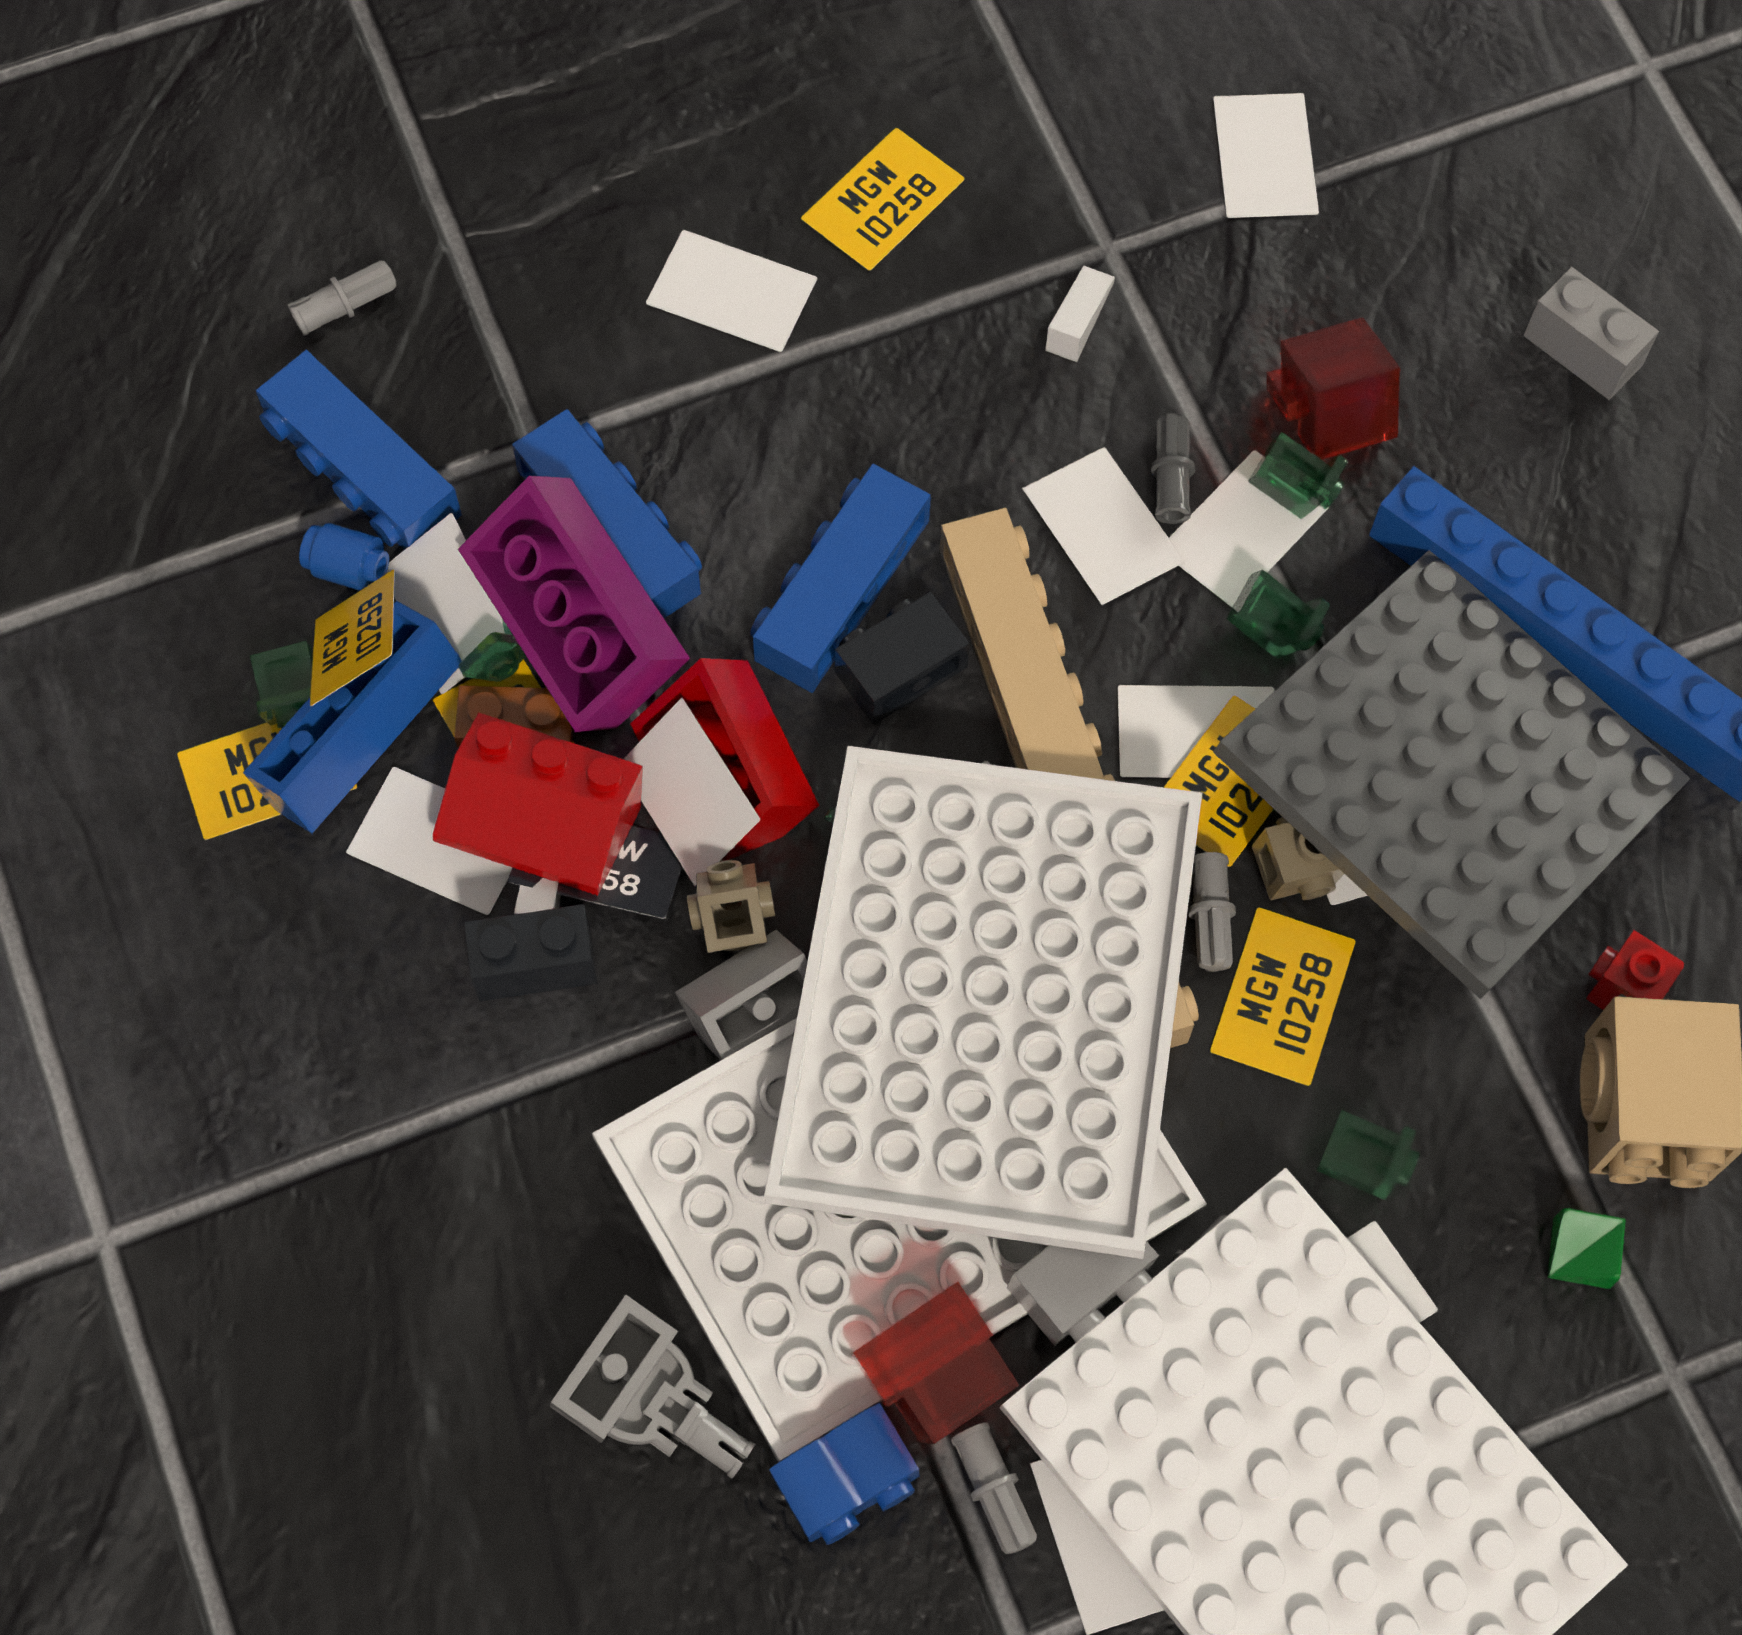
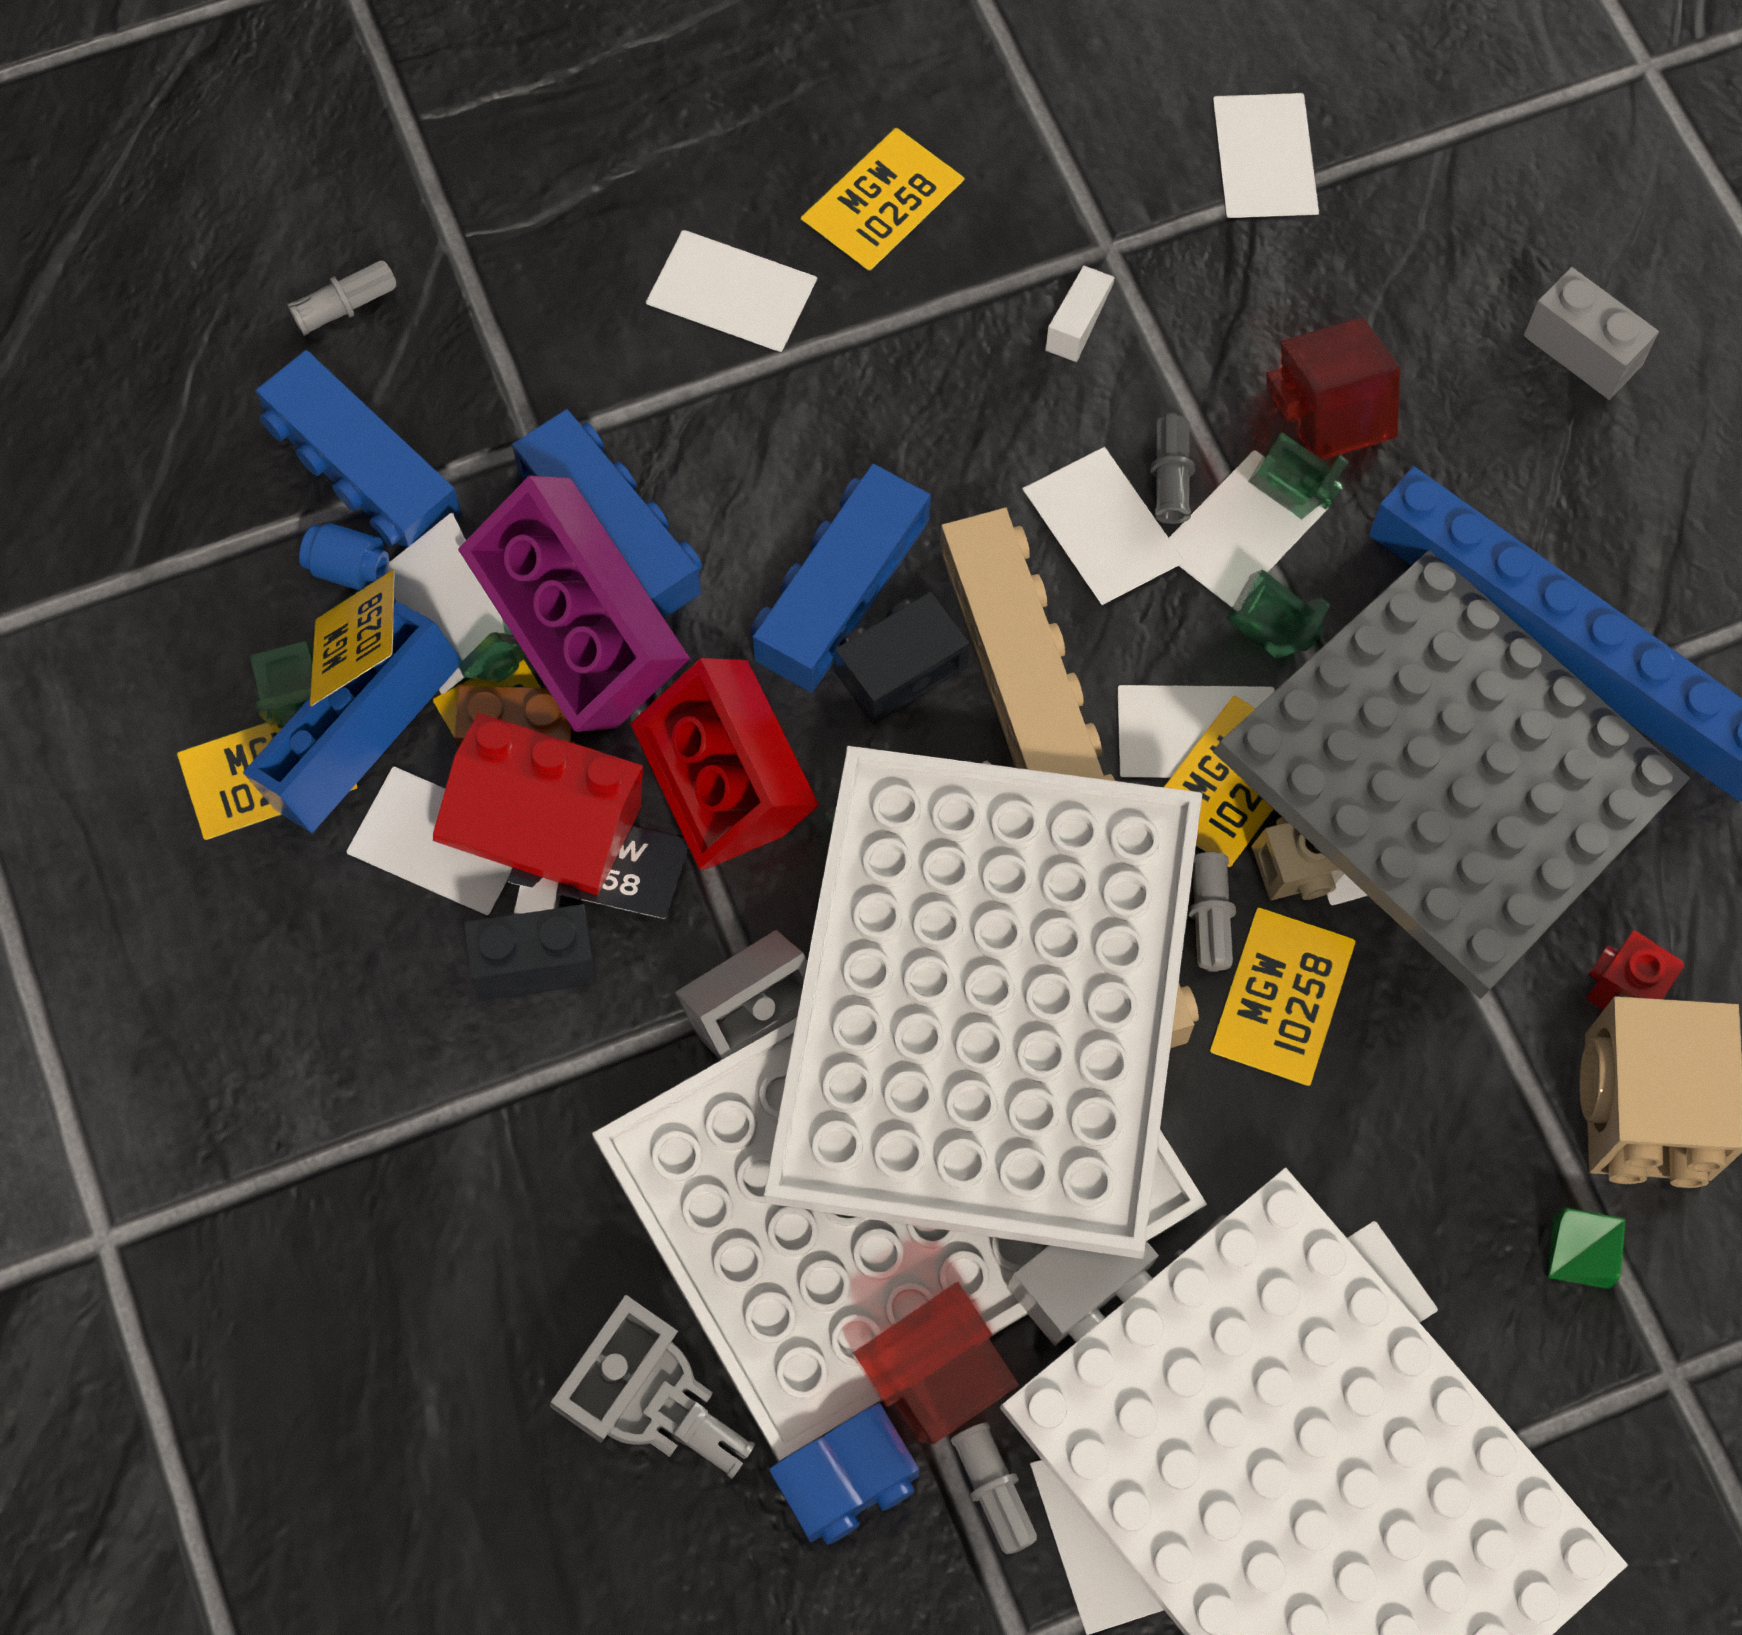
(691, 791): white sticker -> none
(725, 923): dark tan brick -> none
(1368, 1155): clear green bracket -> none

